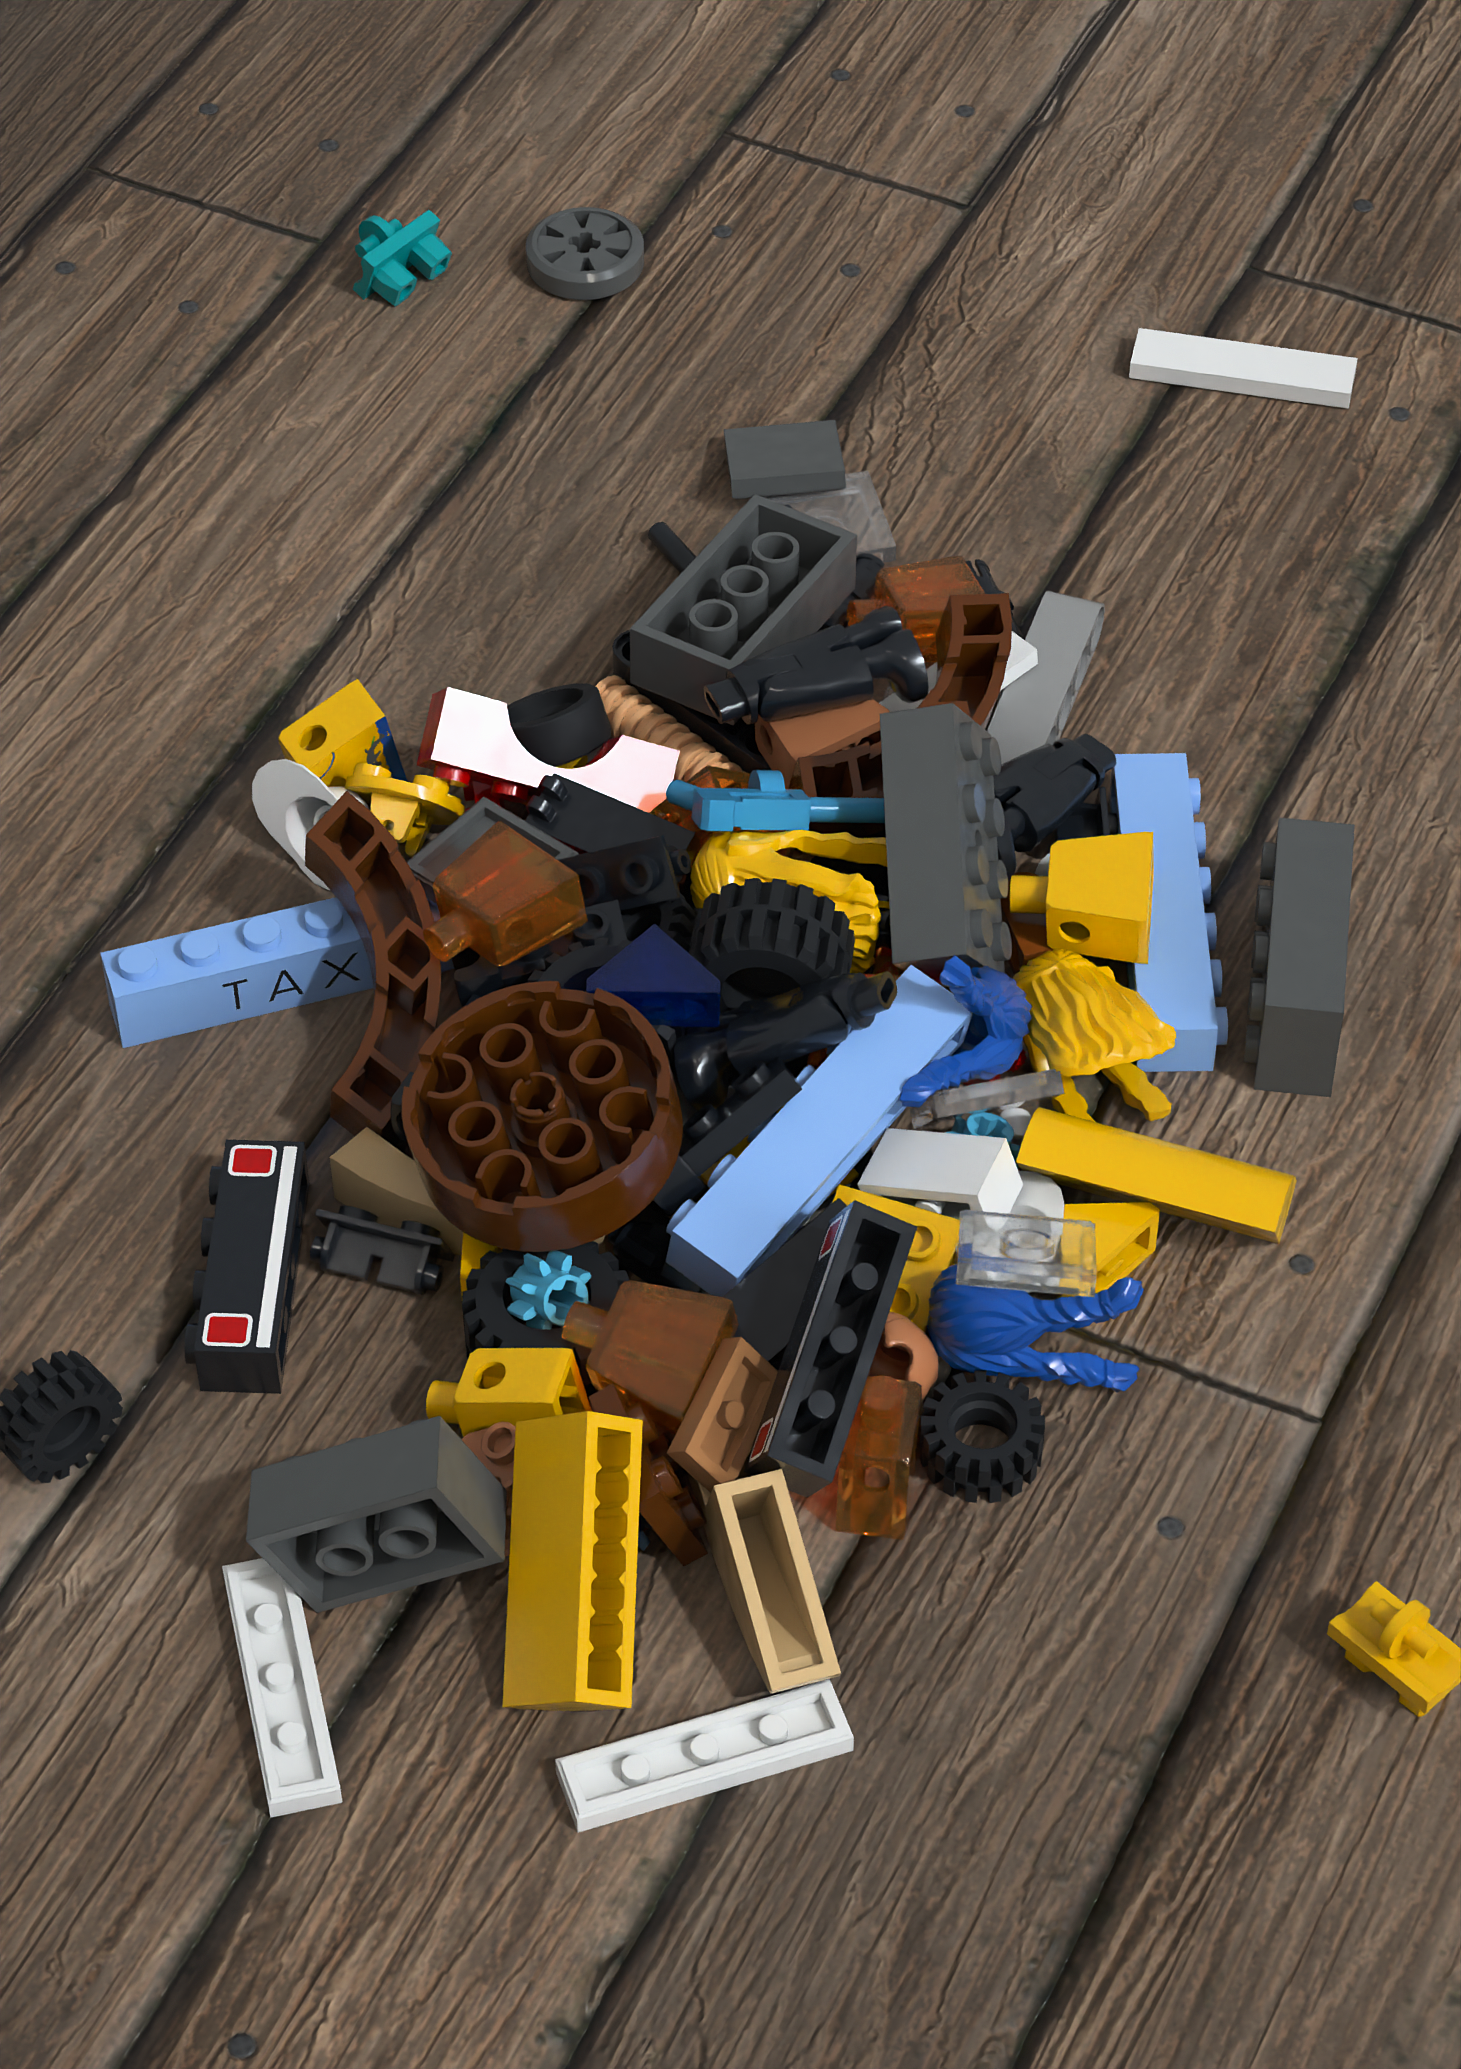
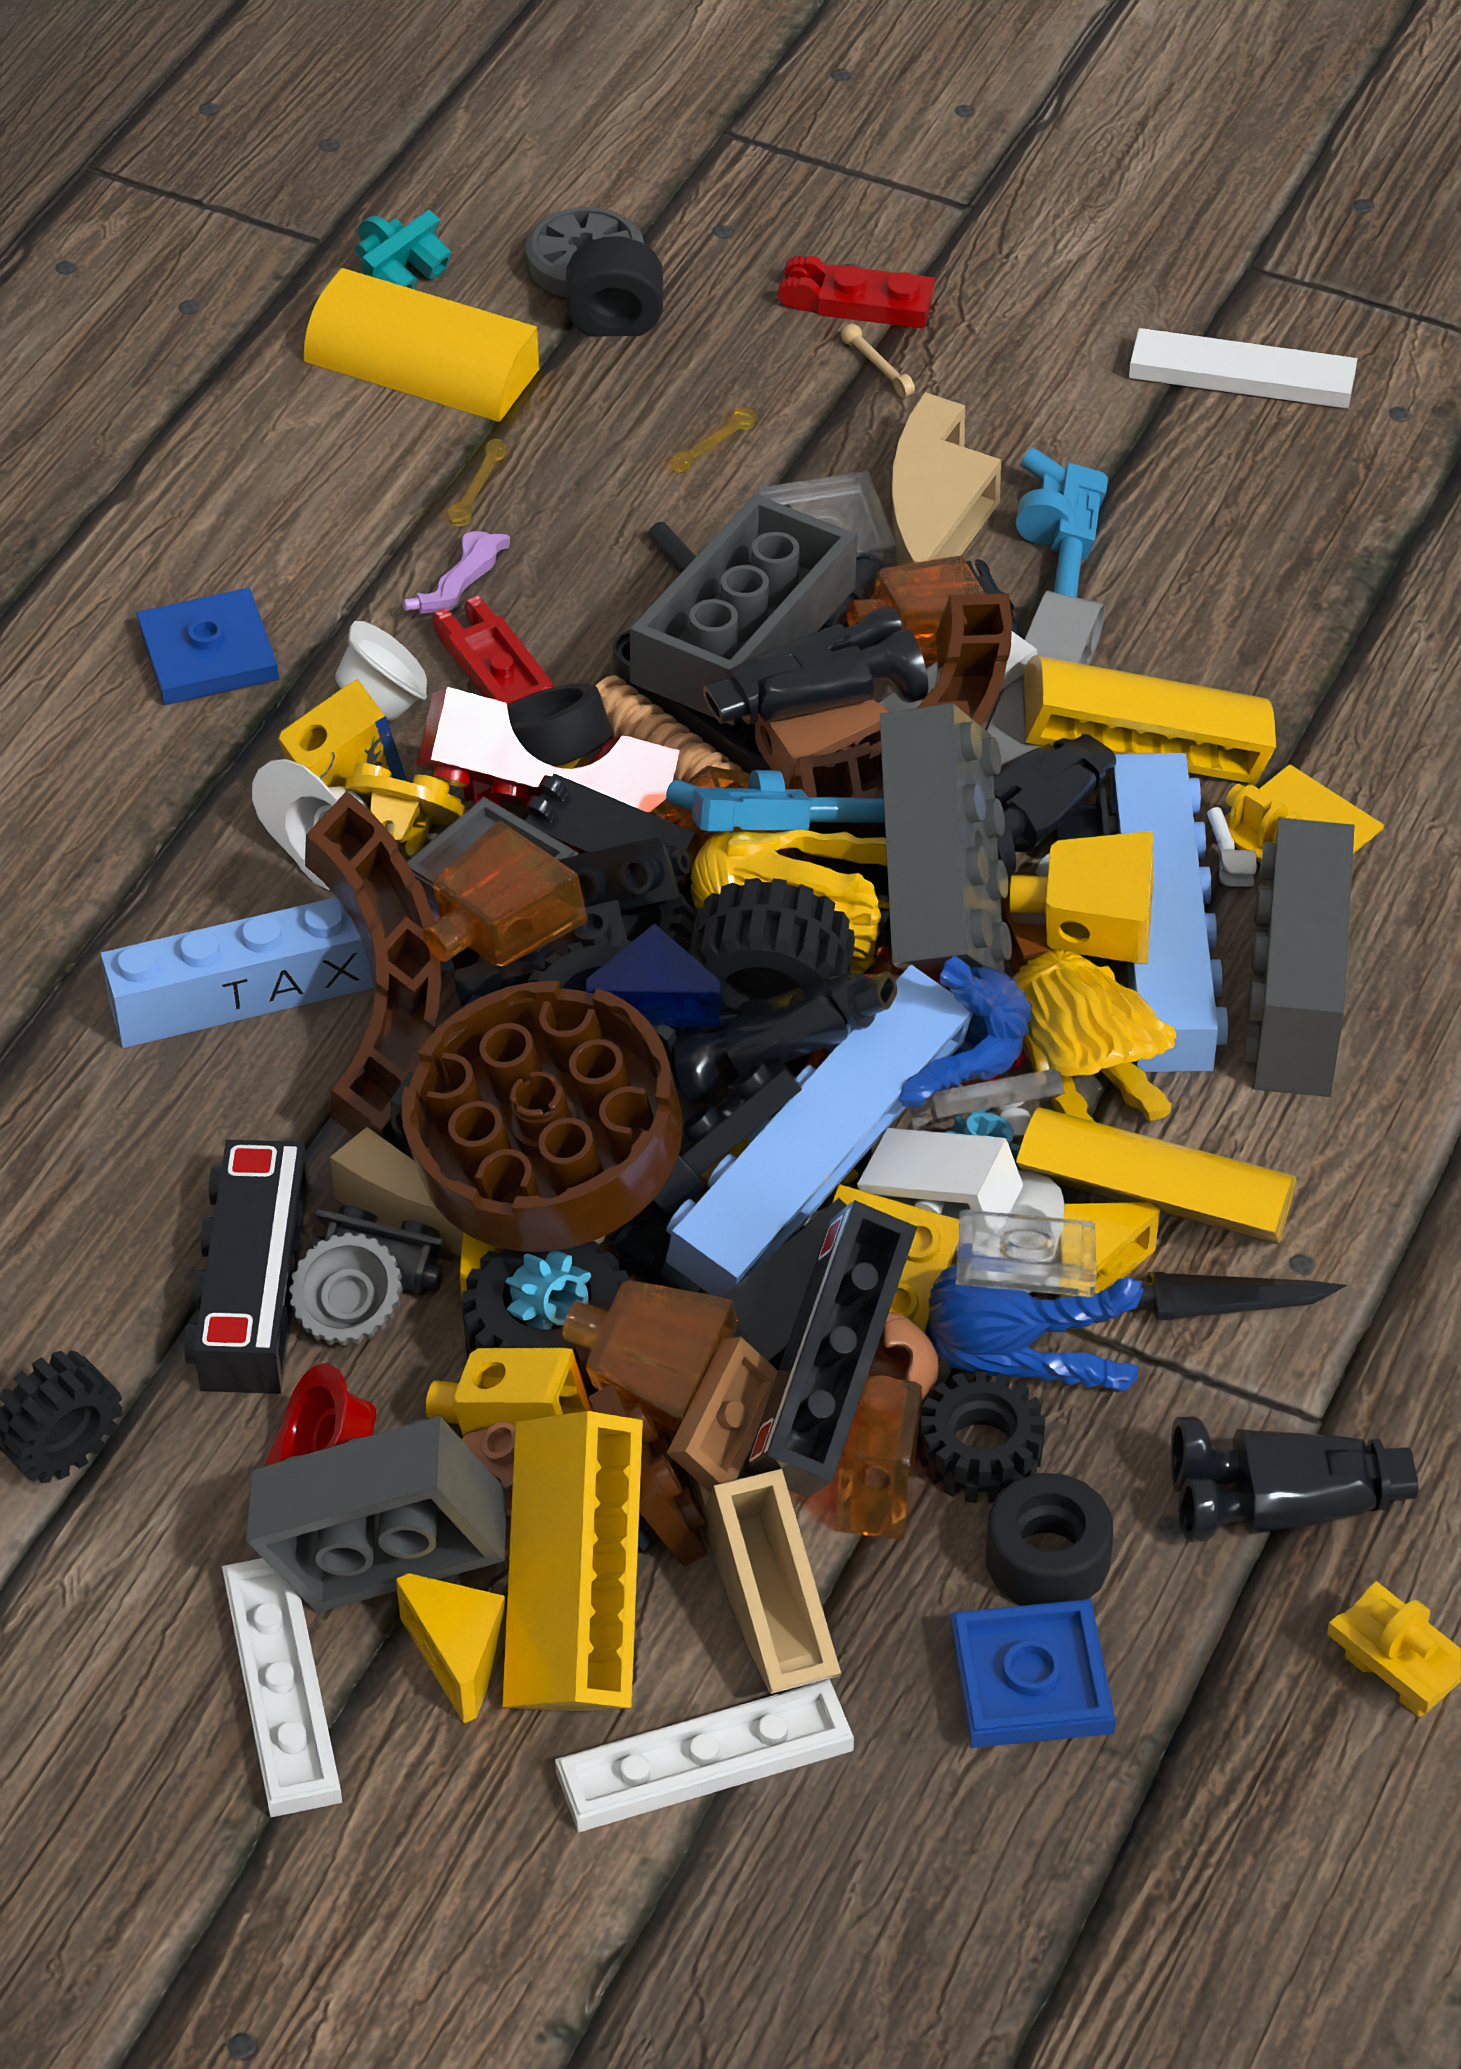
(207, 646): none -> blue plate
(321, 1415): none -> red piece
(346, 1289): none -> light grey hat
(383, 668): none -> white piece
(421, 344): none -> yellow brick
(457, 1634): none -> yellow slope
(460, 512): none -> clear yellow hinge
(477, 558): none -> lavender hair
(490, 653): none -> red hinge
(614, 264): none -> black tyre
(743, 419): none -> clear yellow hinge
(784, 459): dark grey tile -> none
(856, 292): none -> red hinge
(903, 384): none -> tan hinge
(939, 485): none -> tan slope
(1031, 1673): none -> blue plate
(1055, 1506): none -> black tyre
(1062, 513): none -> dark azure piece
(1140, 714): none -> yellow brick
(1198, 1295): none -> black bar
(1235, 866): none -> white hand
(1282, 1479): none -> black piece
(1291, 796): none -> yellow hinge

